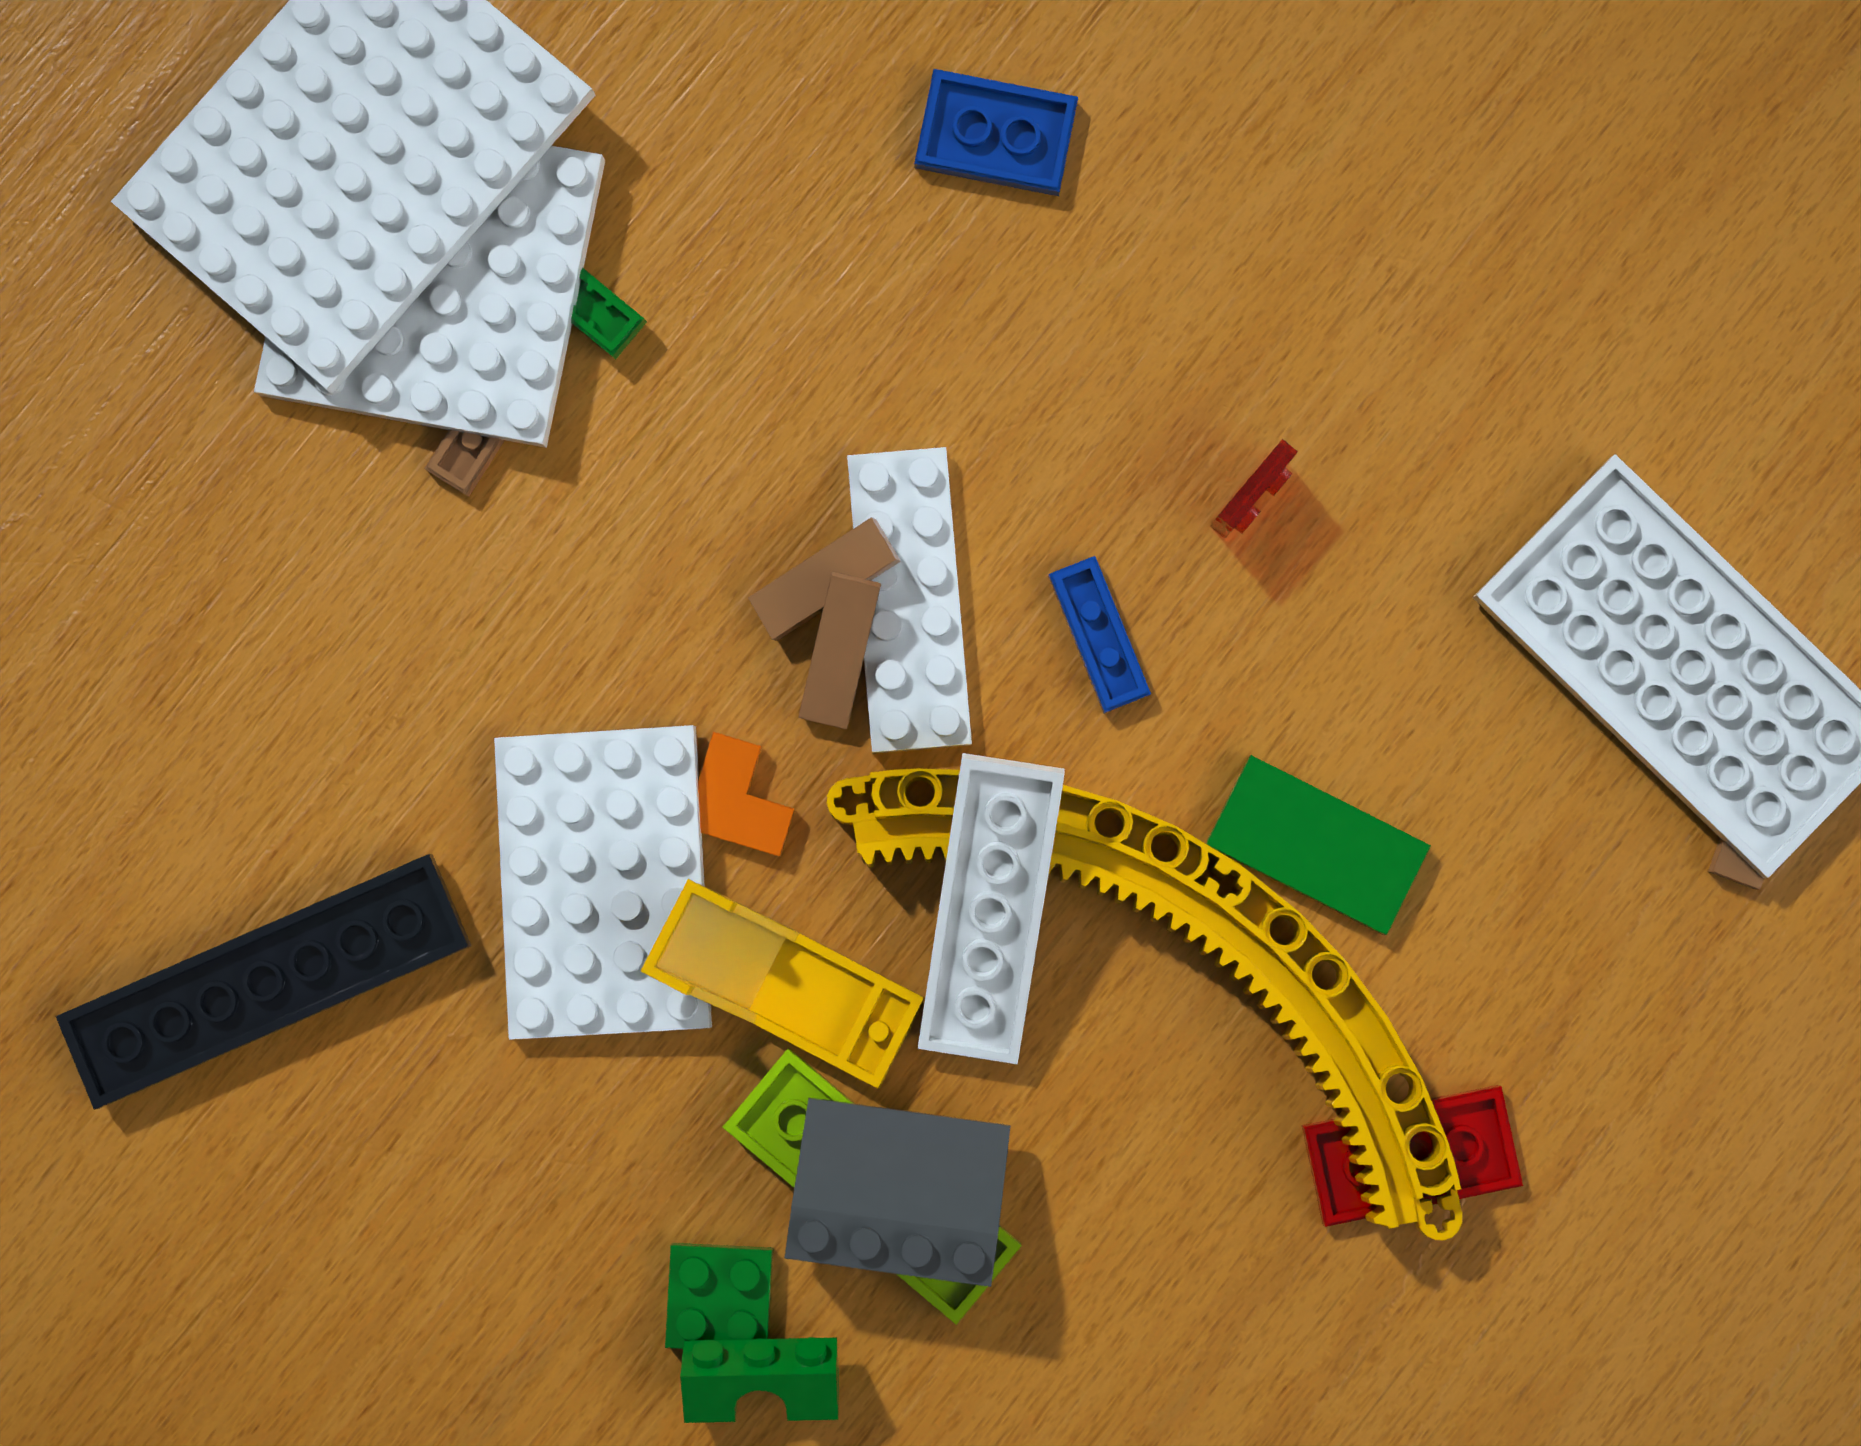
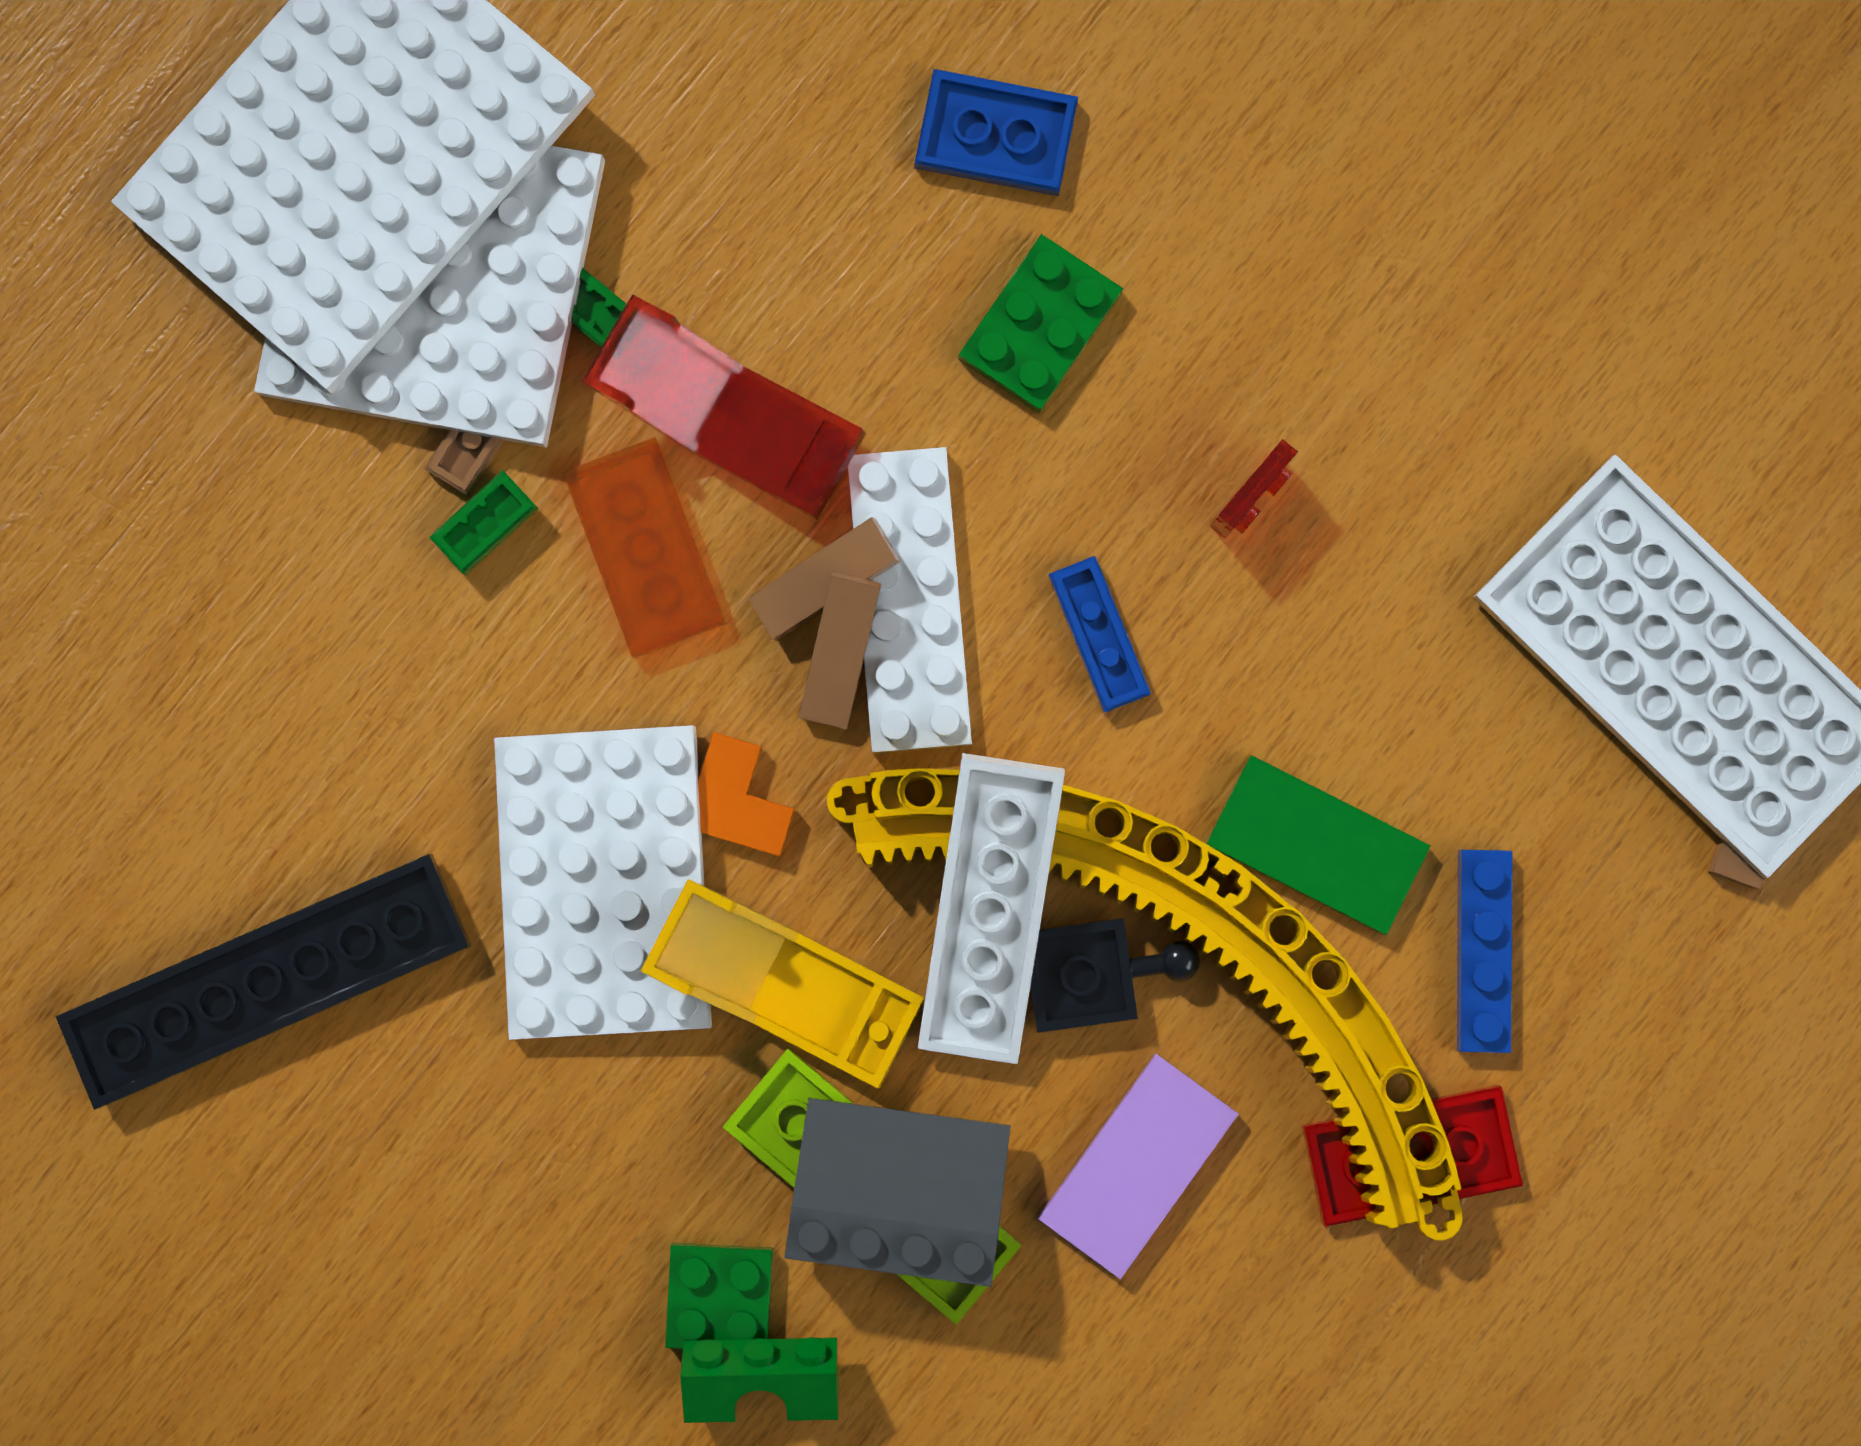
(483, 522): none -> green plate
(644, 548): none -> clear orange tile
(722, 408): none -> clear red windscreen
(1040, 323): none -> green plate
(1087, 975): none -> black plate
(1137, 1166): none -> lavender tile
(1484, 951): none -> blue plate

